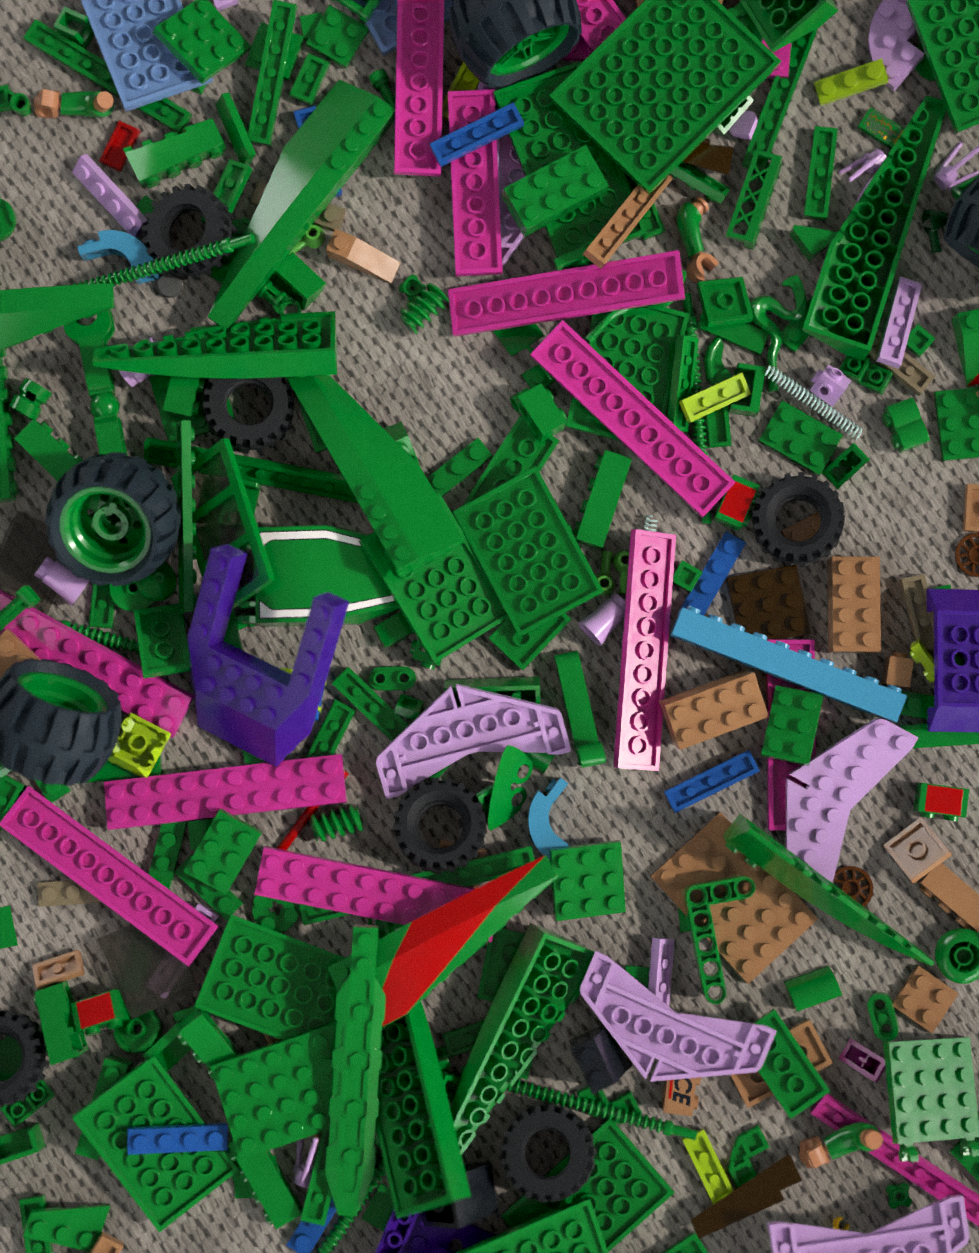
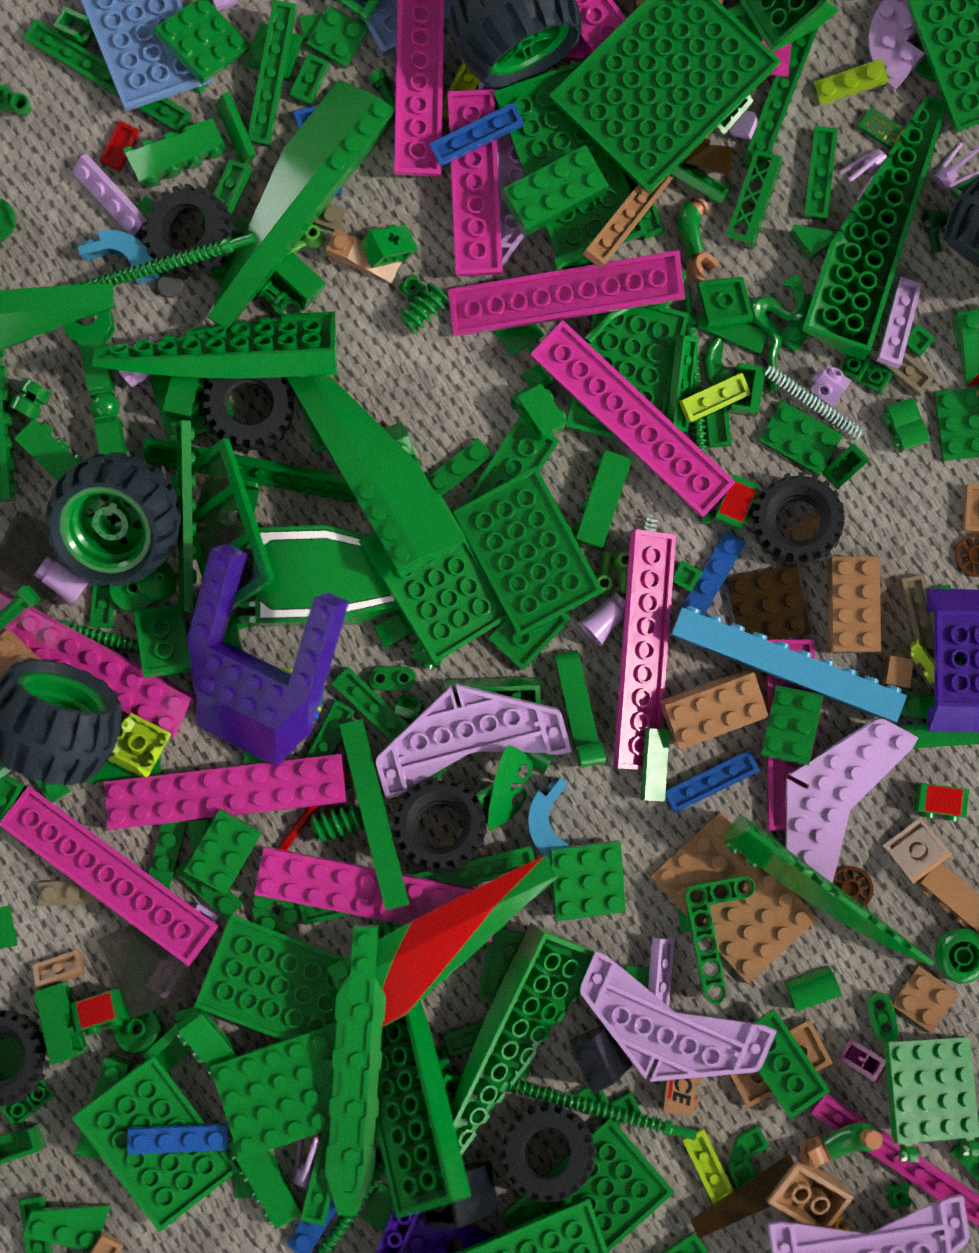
(78, 103): piece -> none
(374, 815): none -> green tile
(388, 245): none -> green brick
(654, 764): none -> tile
(811, 1196): none -> medium nougat slope

